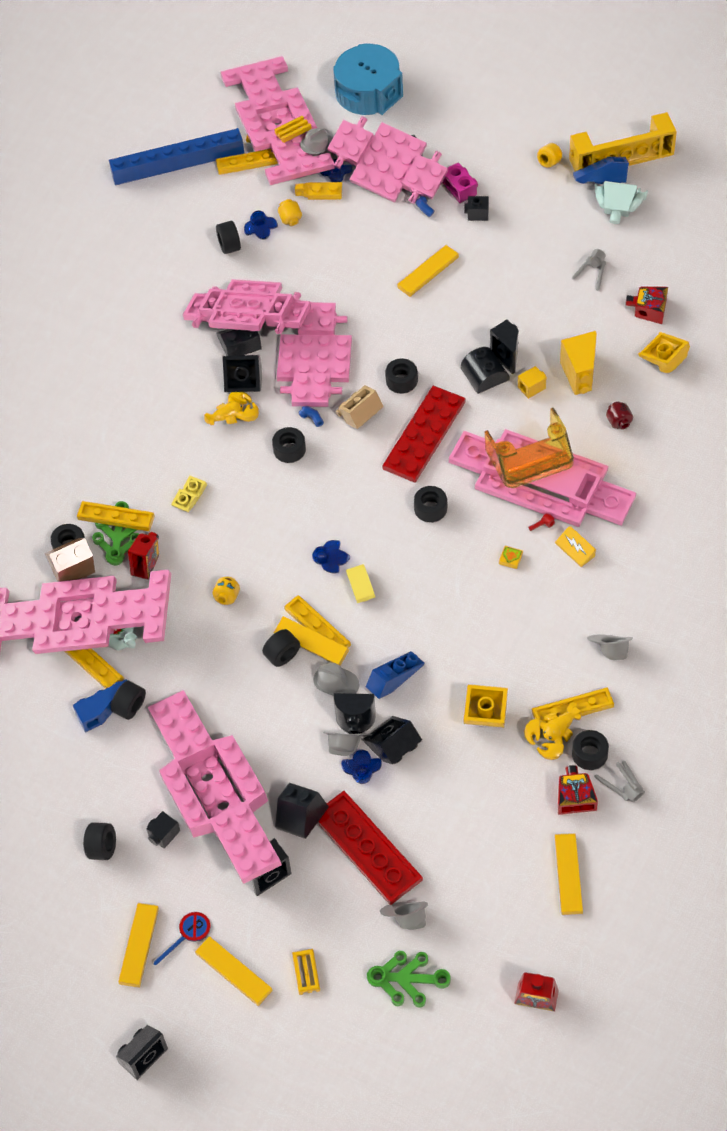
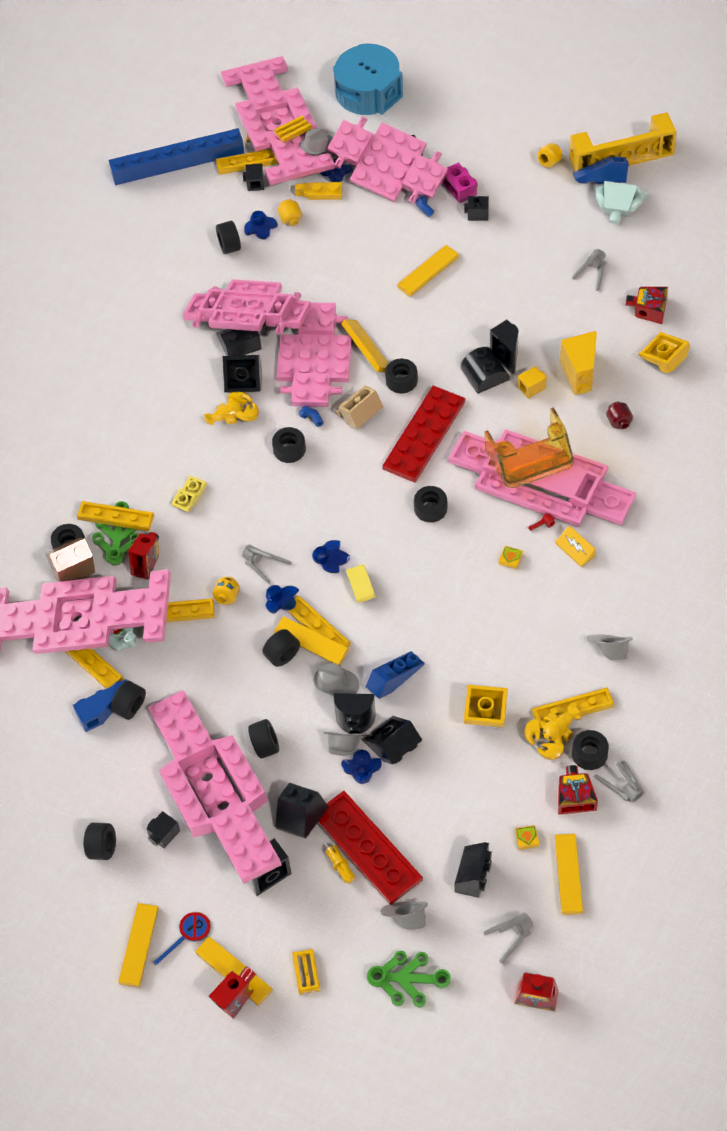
(142, 1051): black slope -> none
(190, 610): none -> yellow tile
(233, 991): none -> red torso
(254, 177): none -> black brick
(254, 555): none -> light grey plant
(263, 738): none -> black tyre
(280, 598): none -> clear blue plate
(340, 864): none -> yellow axle
(365, 344): none -> yellow tile
(473, 869): none -> black slope
(519, 924): none -> light grey plant
(527, 837): none -> tile

